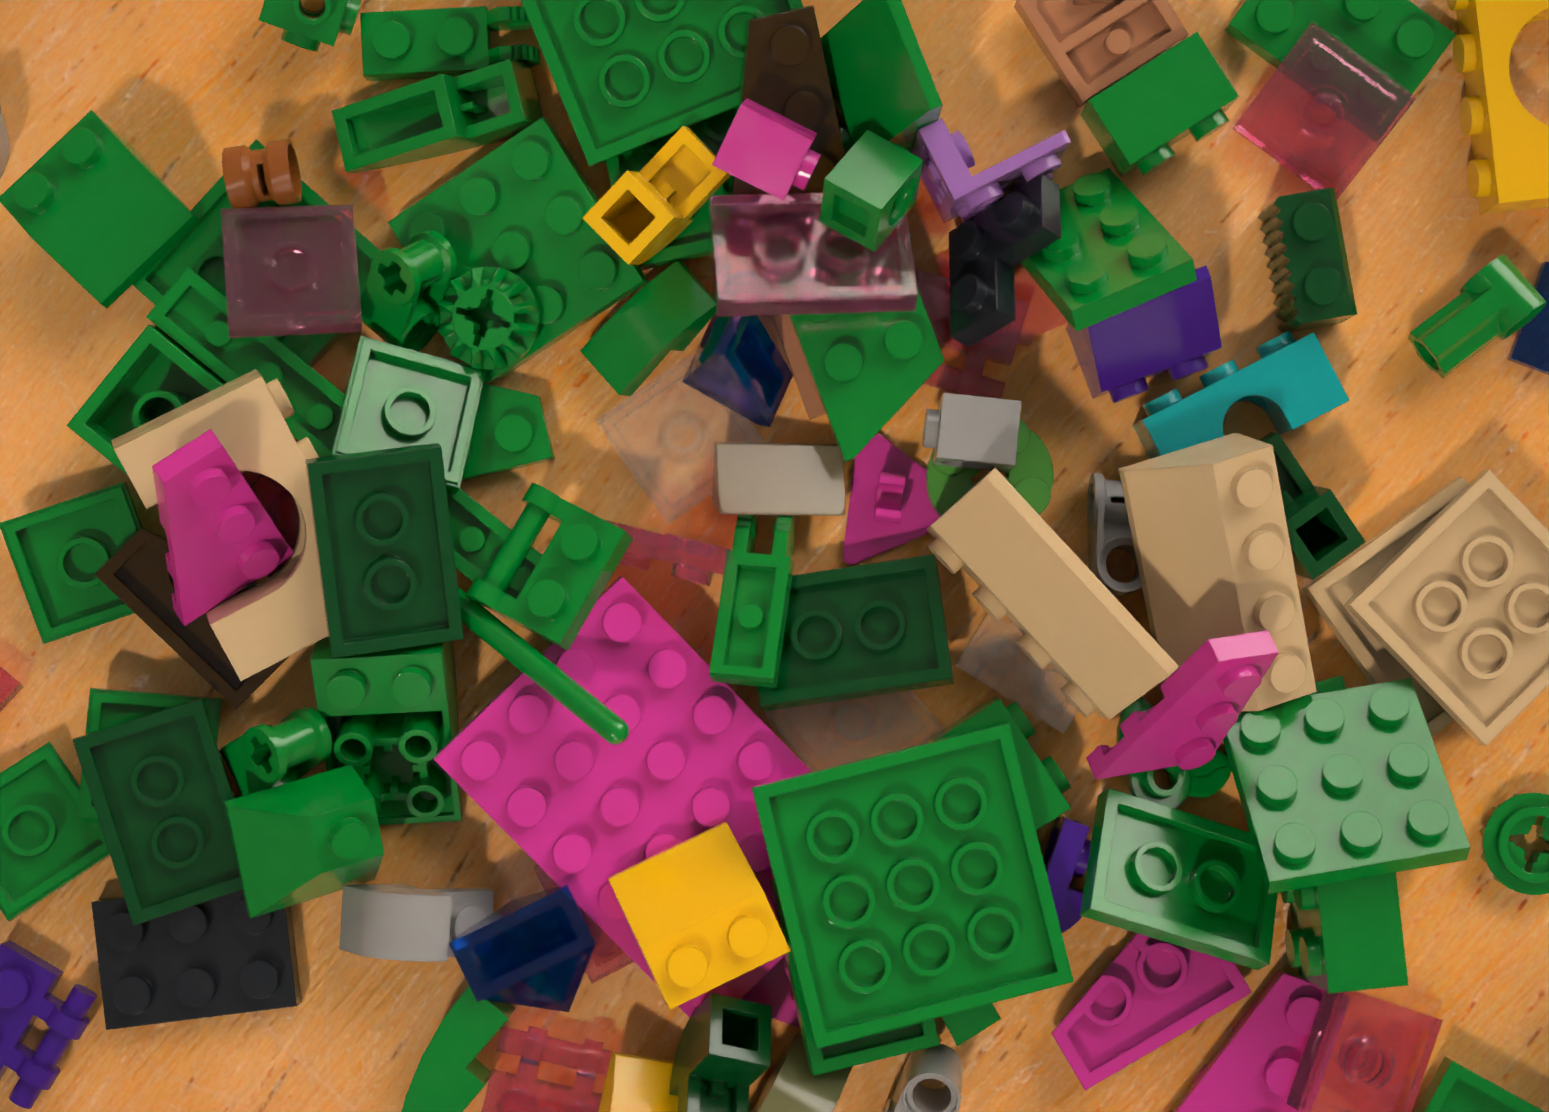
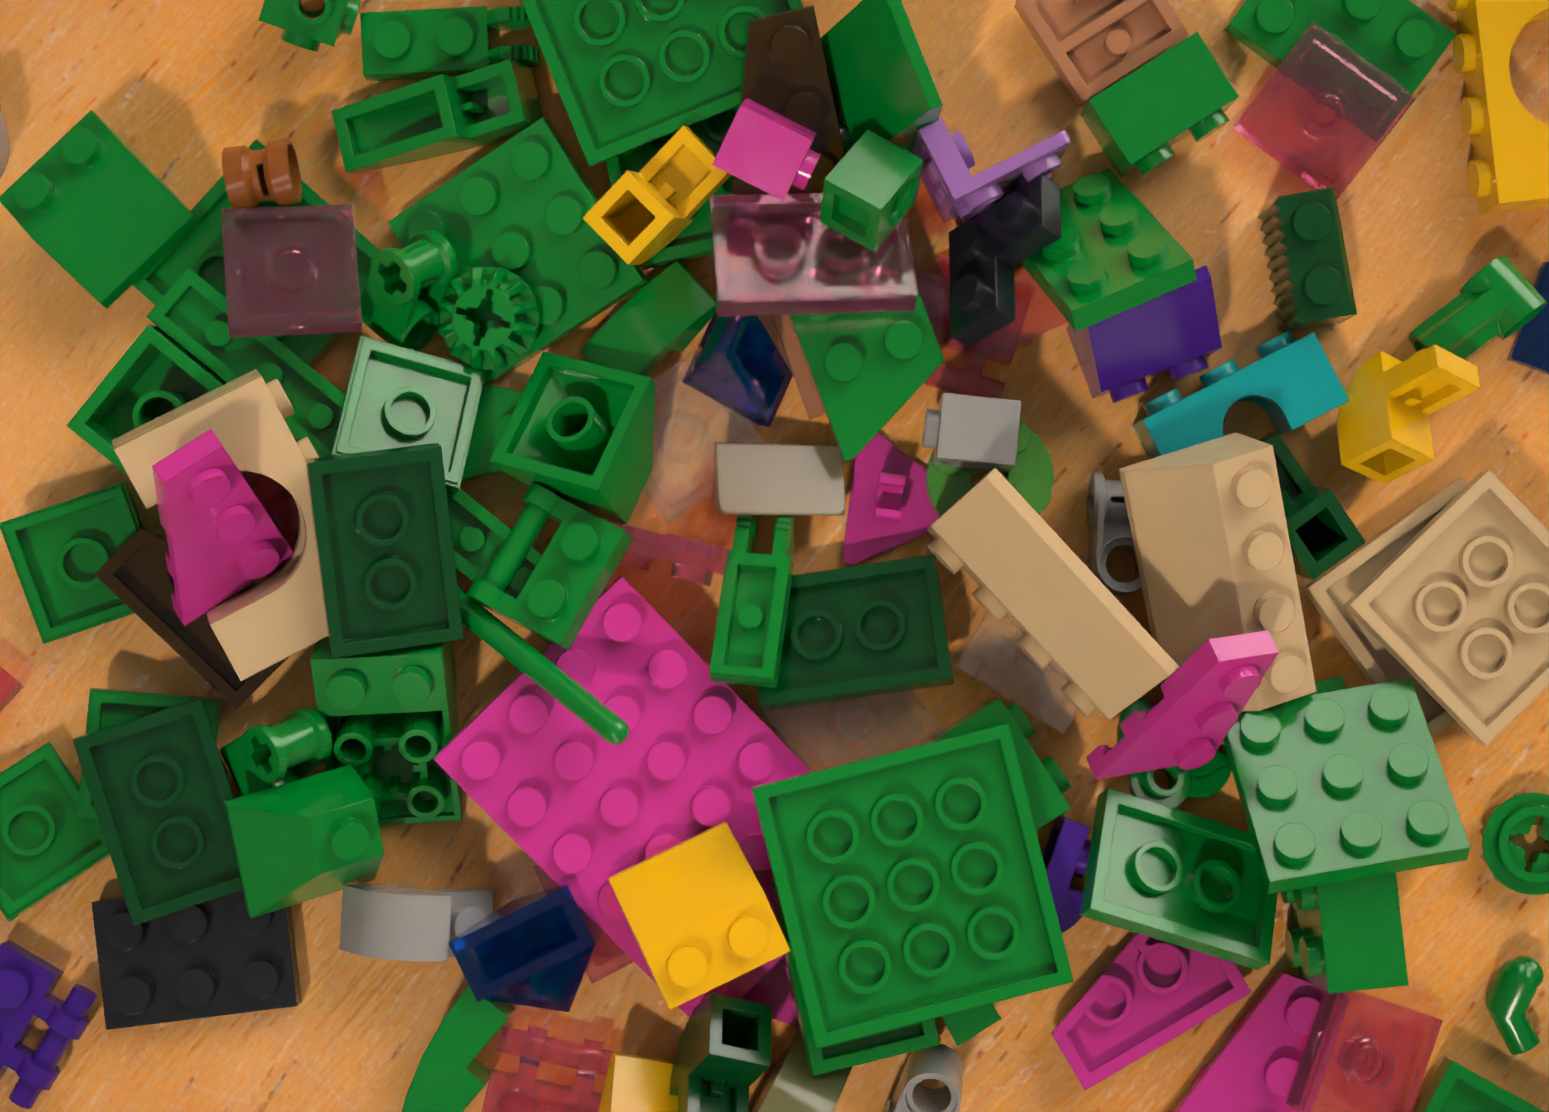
(582, 435): none -> green slope
(1387, 420): none -> yellow brick
(1509, 999): none -> green arm

